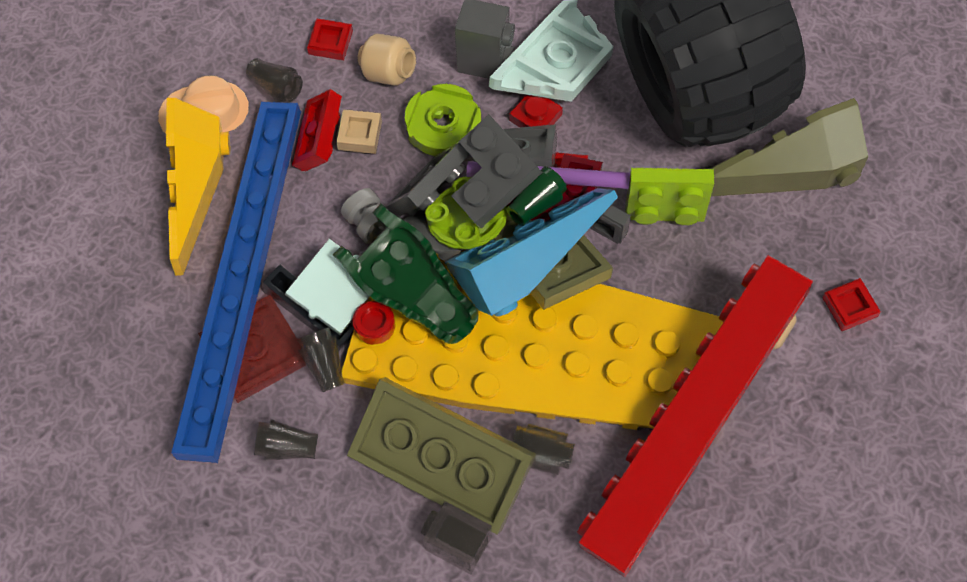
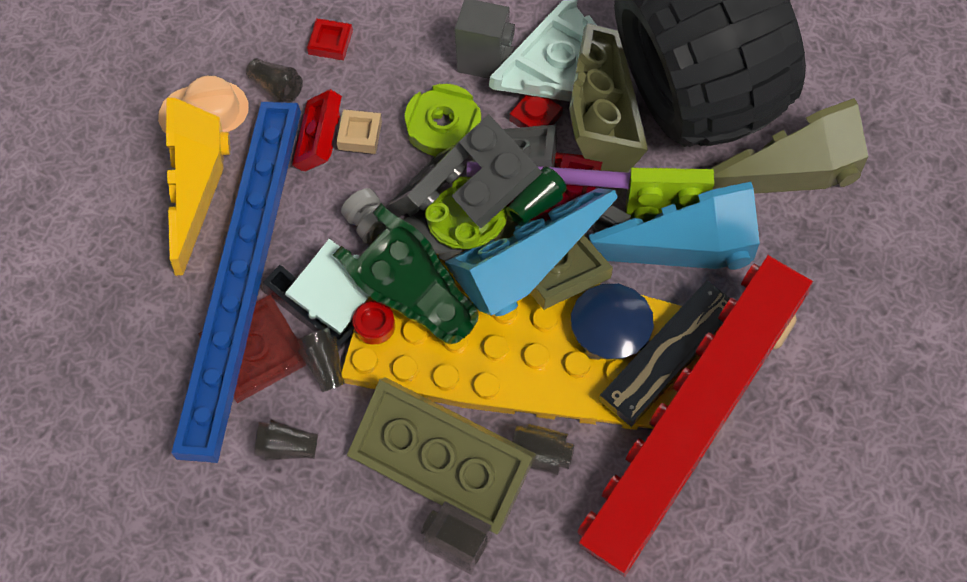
(386, 59): tan head -> none
(605, 103): none -> olive wedge
(612, 321): none -> dark blue dish
(665, 355): none -> black tile
(704, 235): none -> dark azure wedge
(851, 304): red tile -> none

